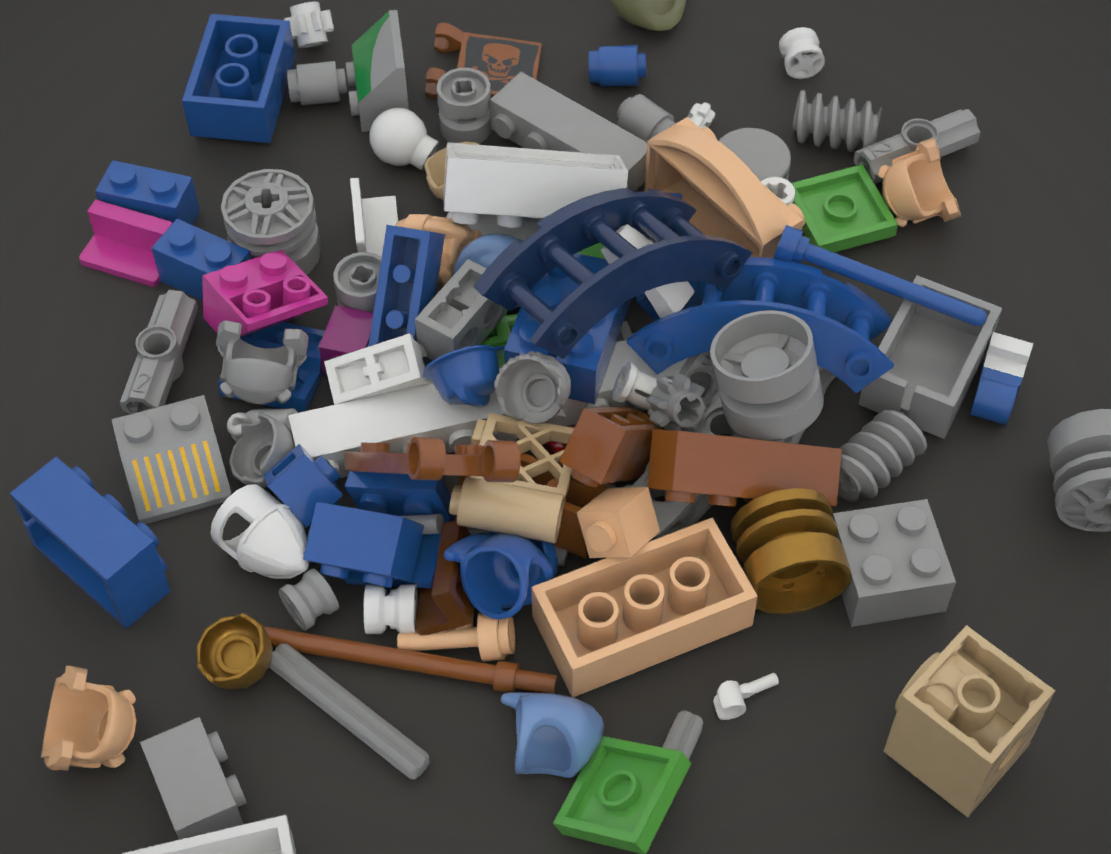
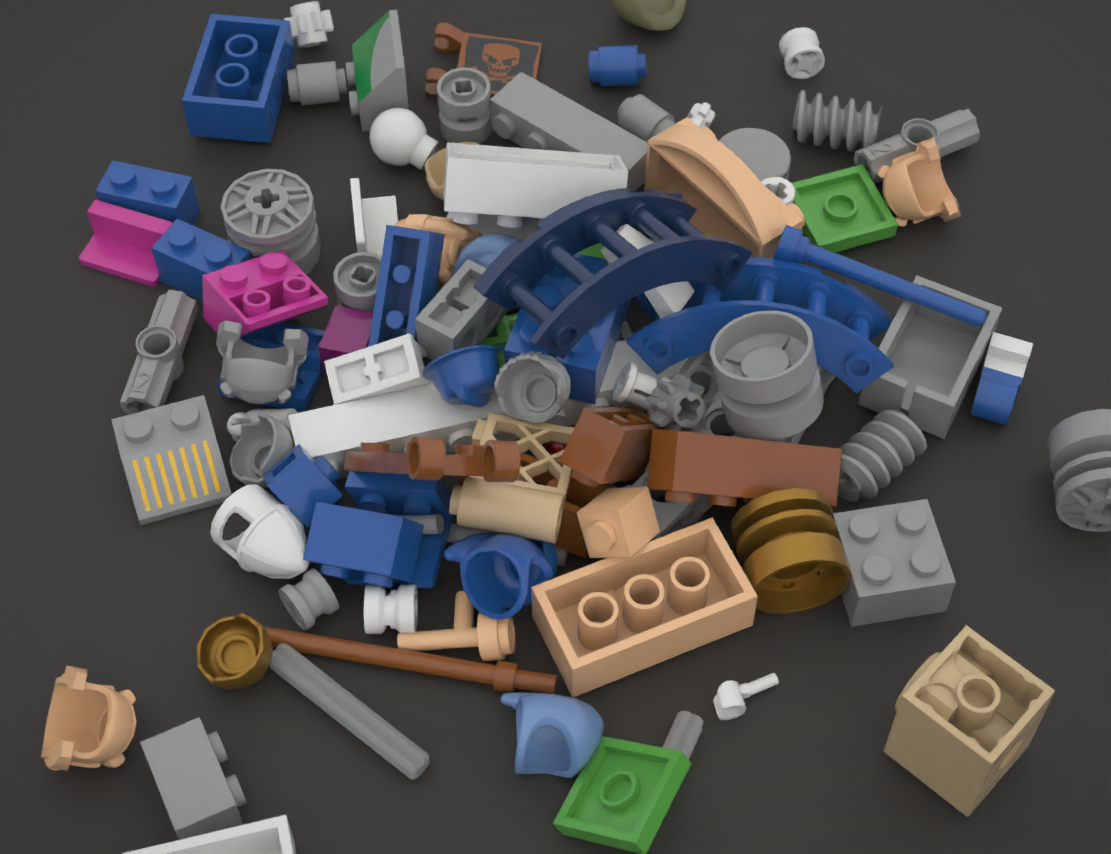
(92, 540): blue piece -> none
(446, 603): reddish brown panel -> none

